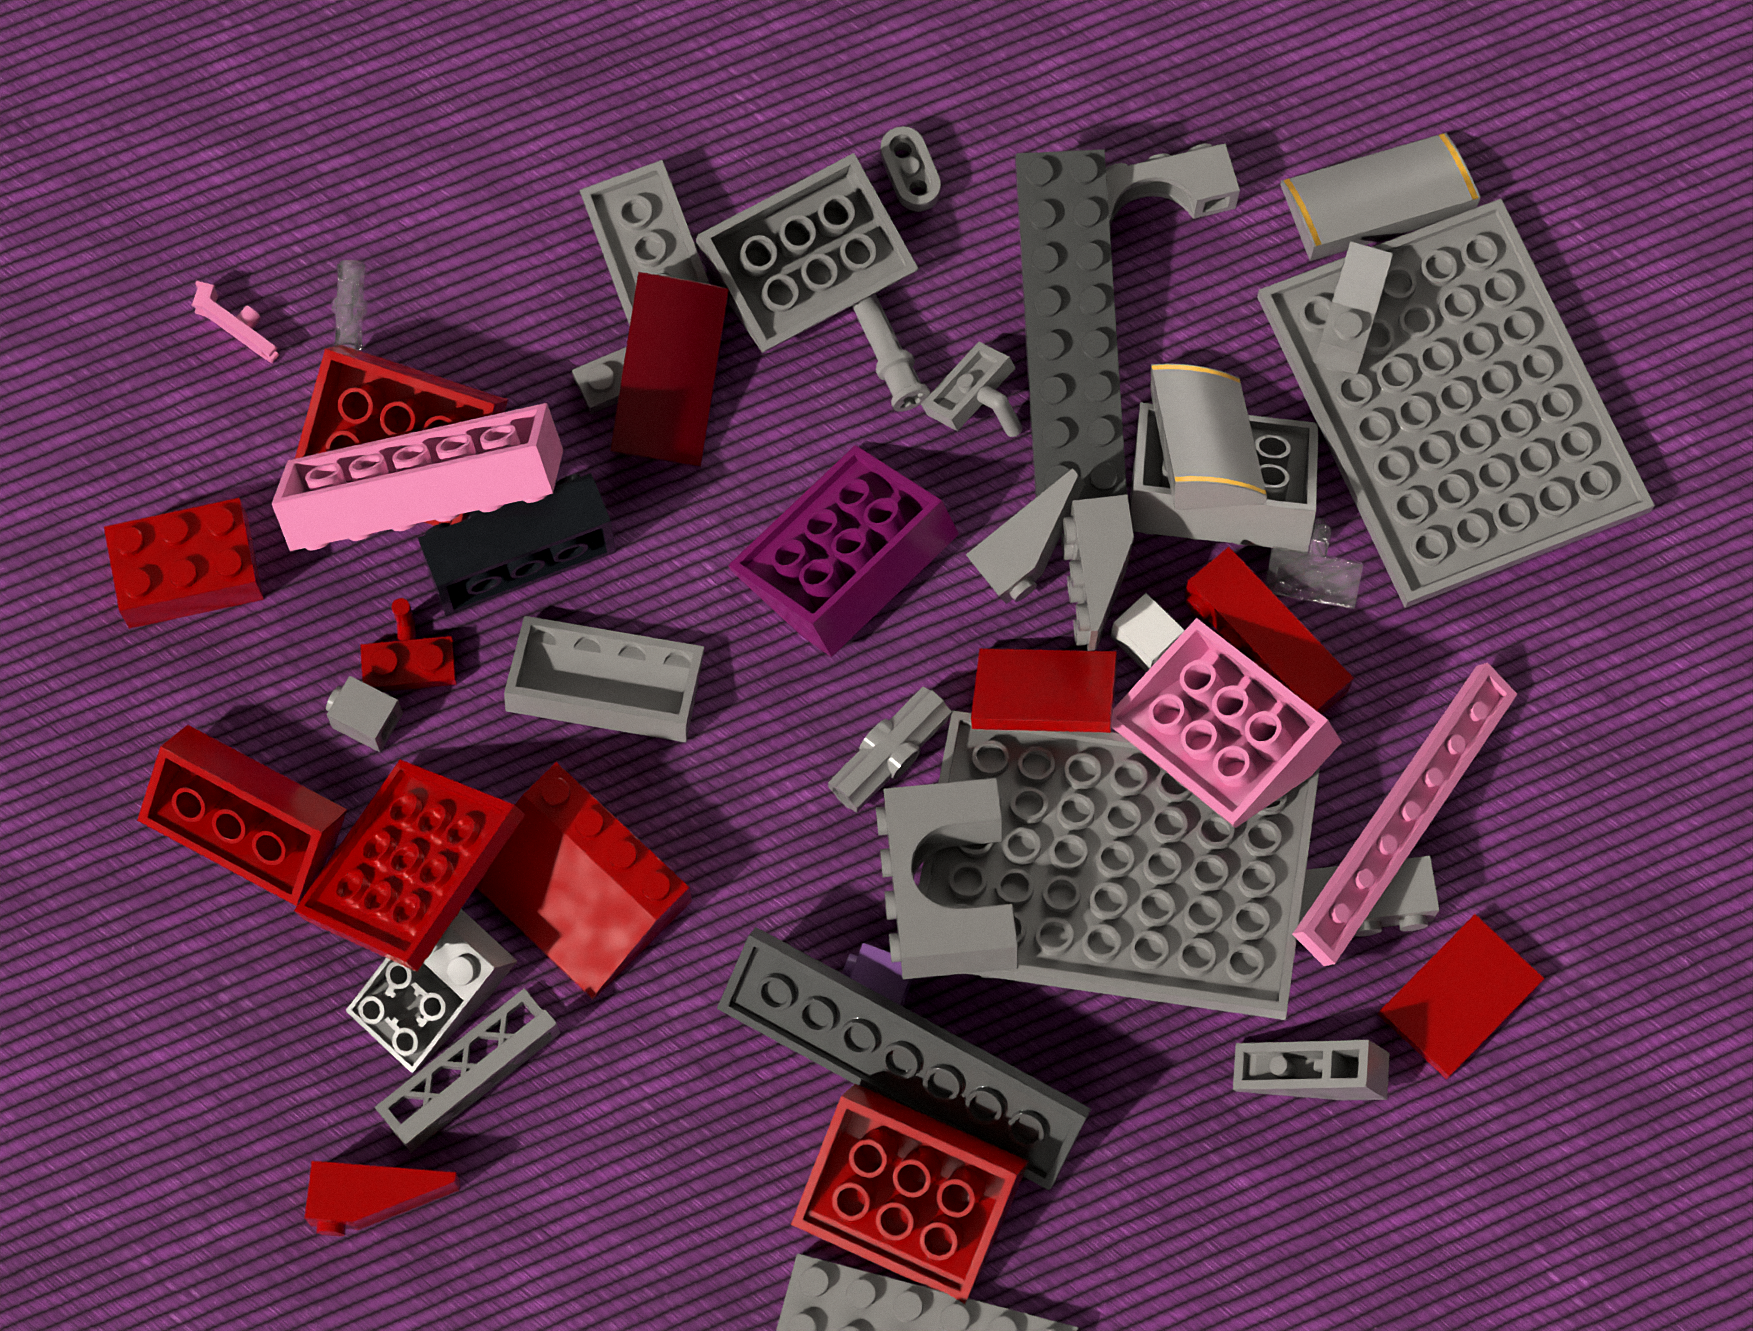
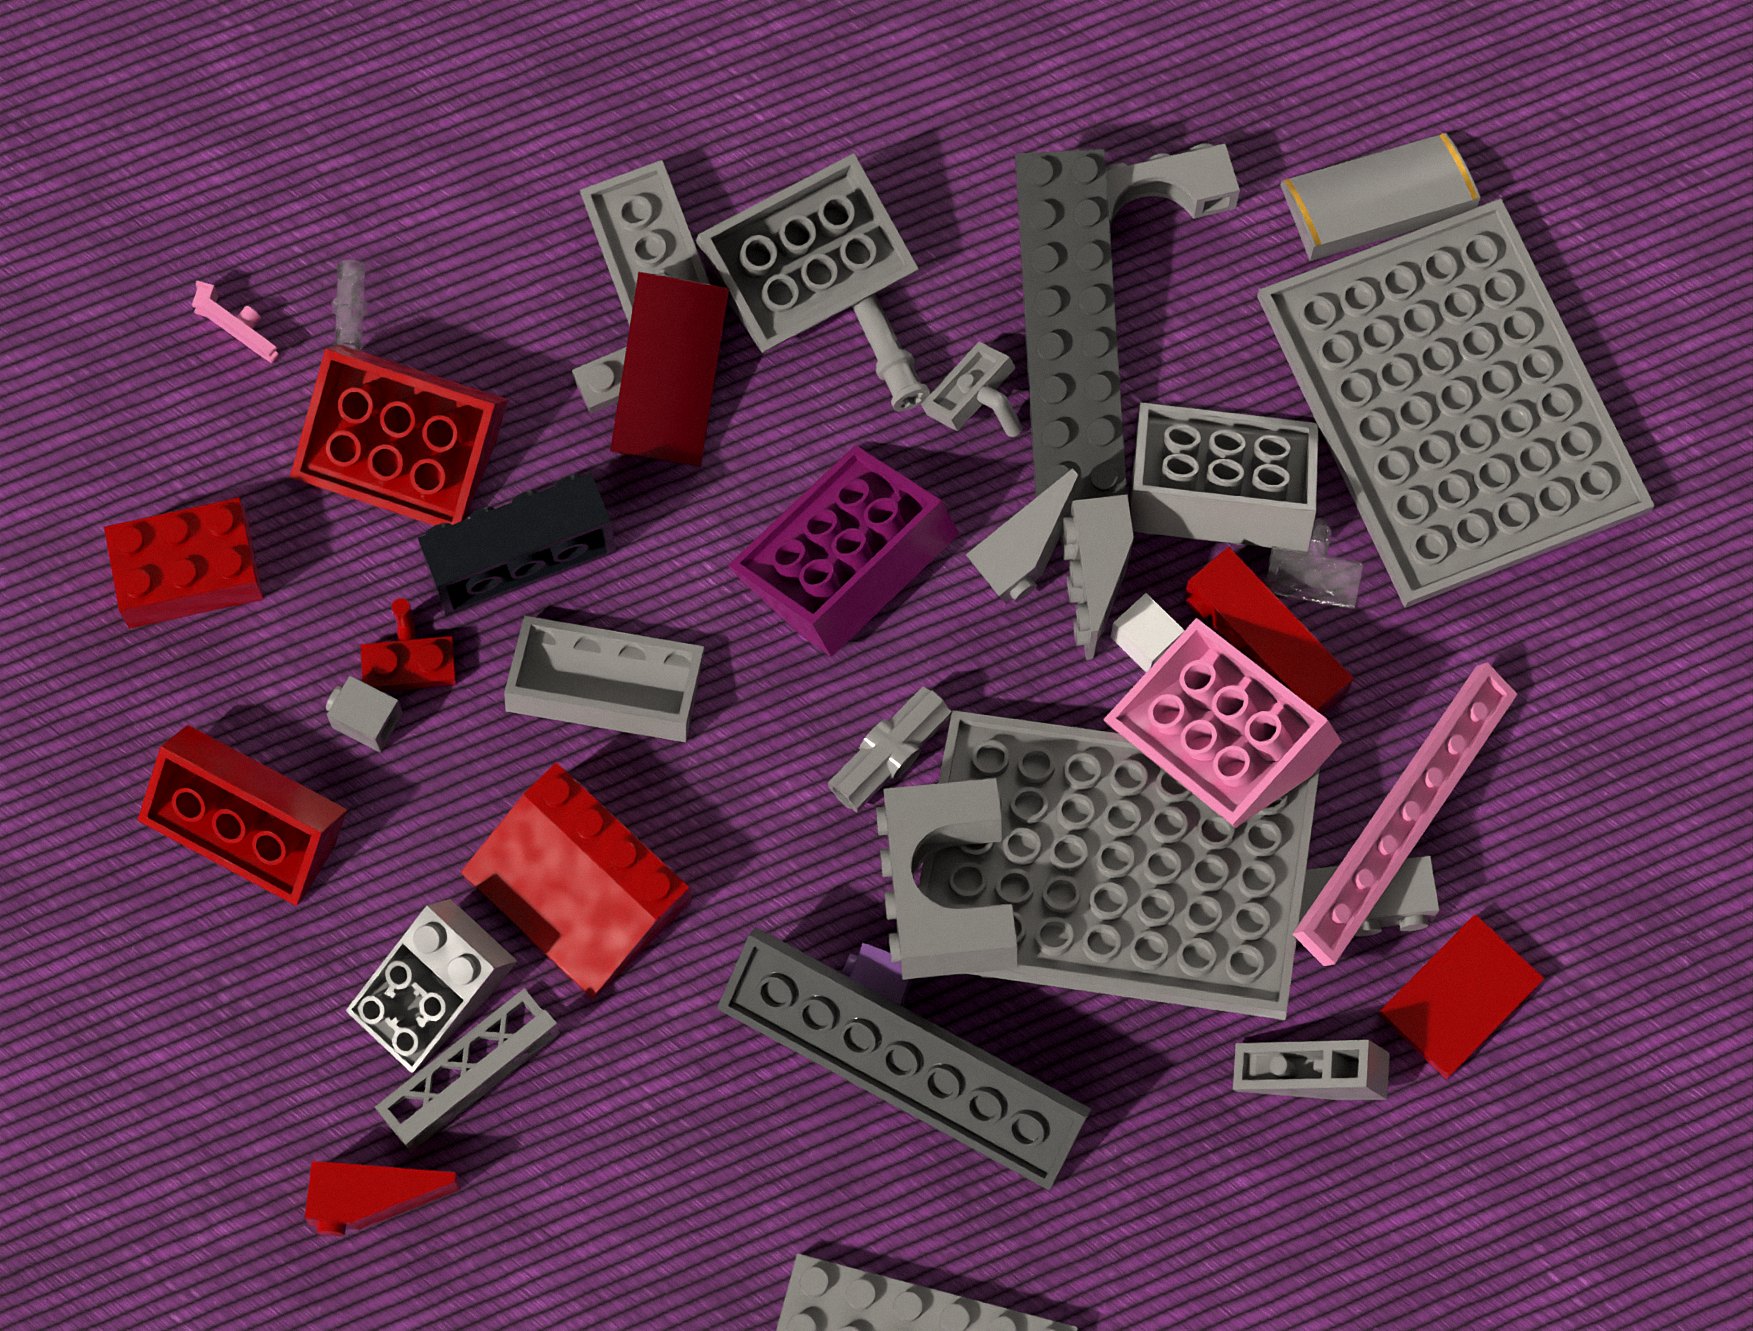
(409, 864): red plate -> none
(418, 478): bright pink brick -> none
(908, 1192): red slope -> none
(910, 172): light grey plate -> none
(1044, 690): red tile -> none
(1205, 437): light grey slope -> none
(1353, 308): light grey slope -> none

